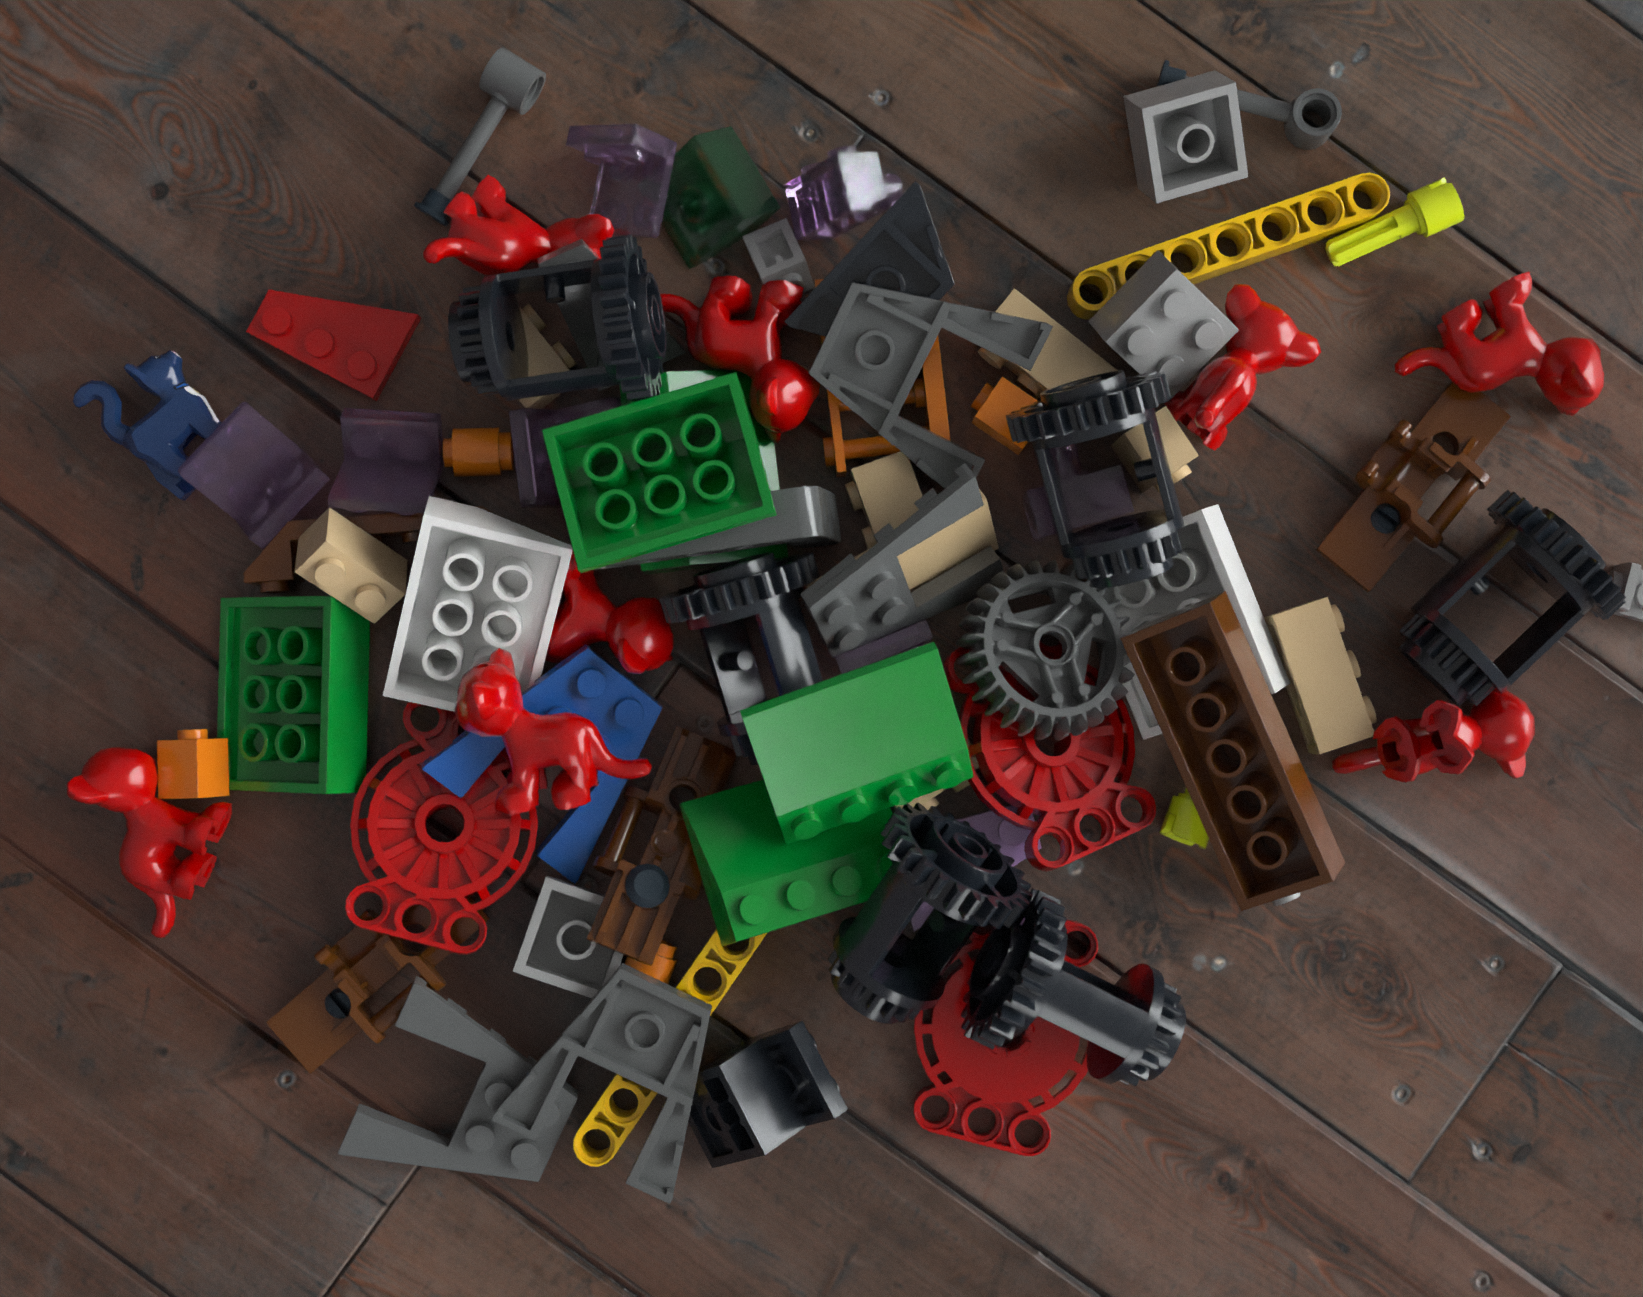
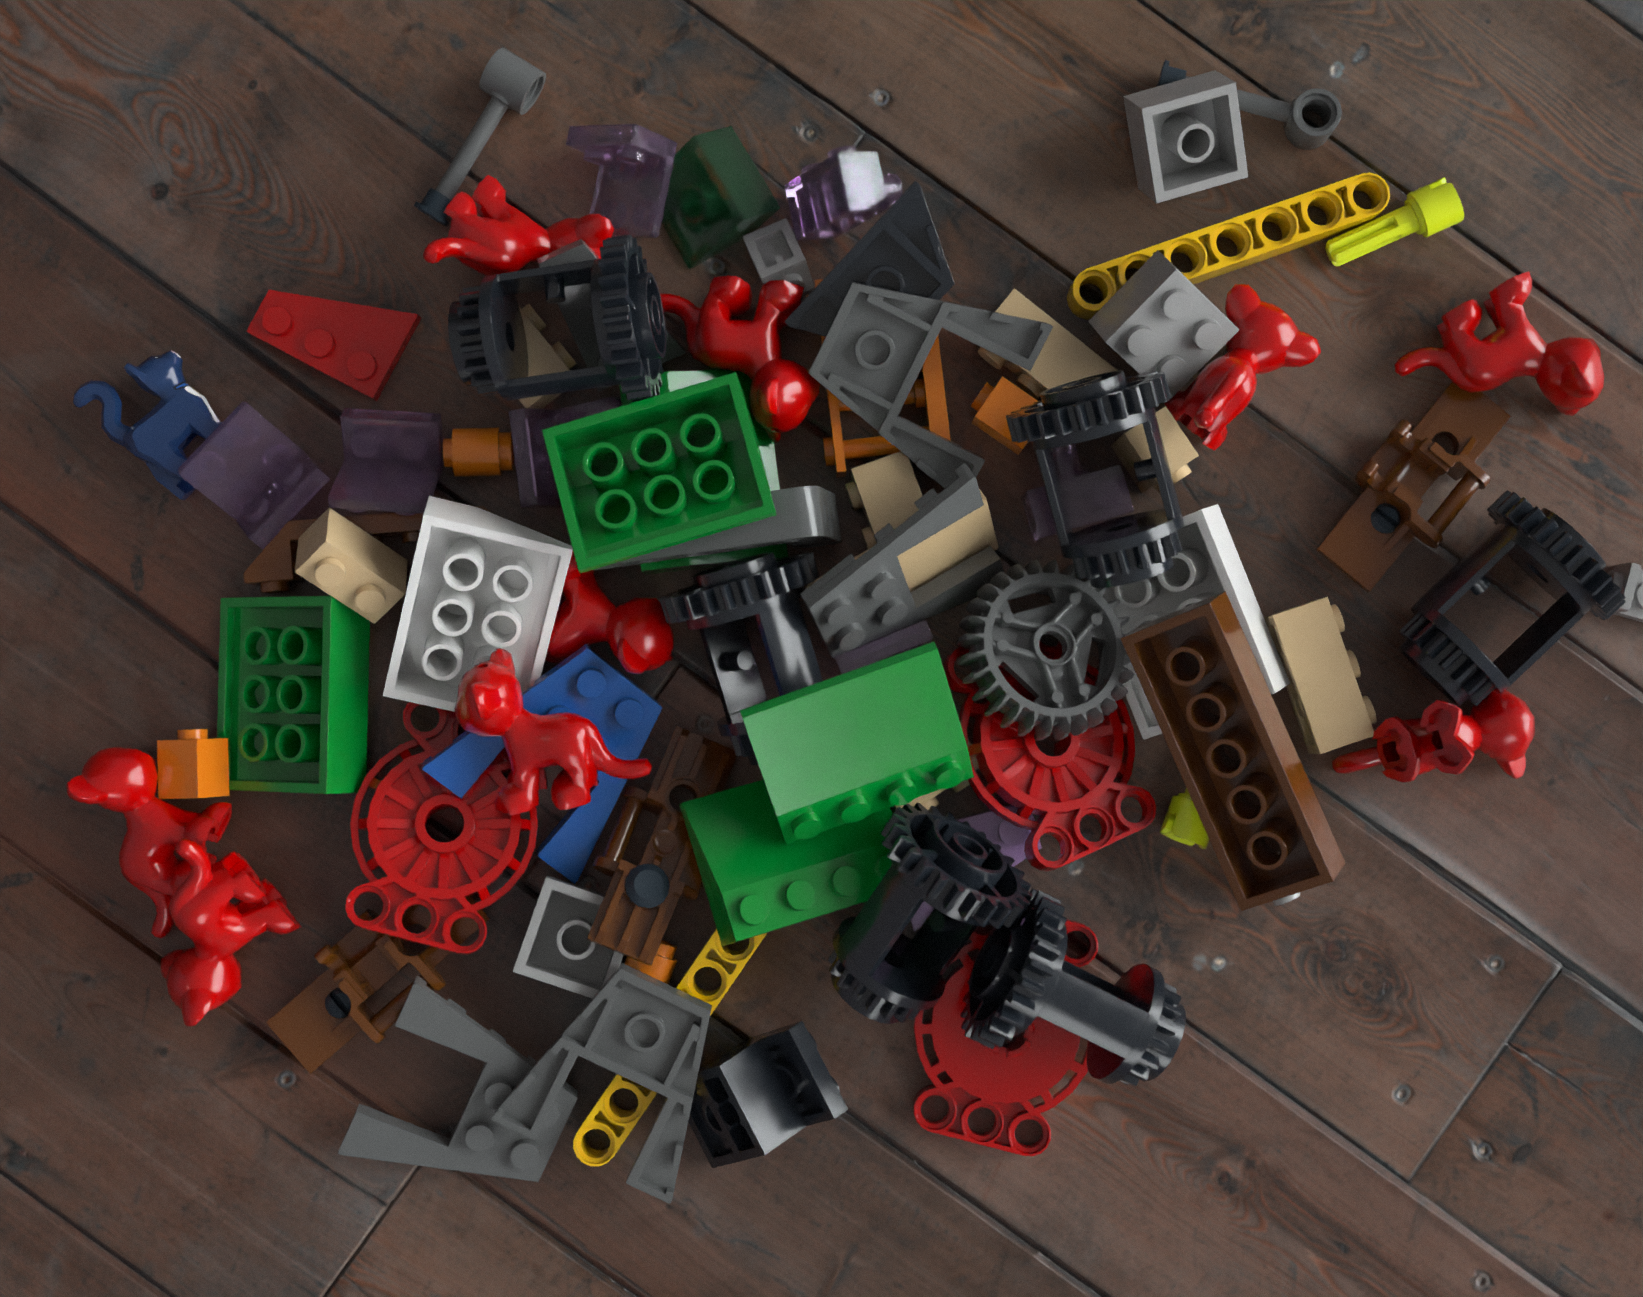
(201, 909): none -> red animal

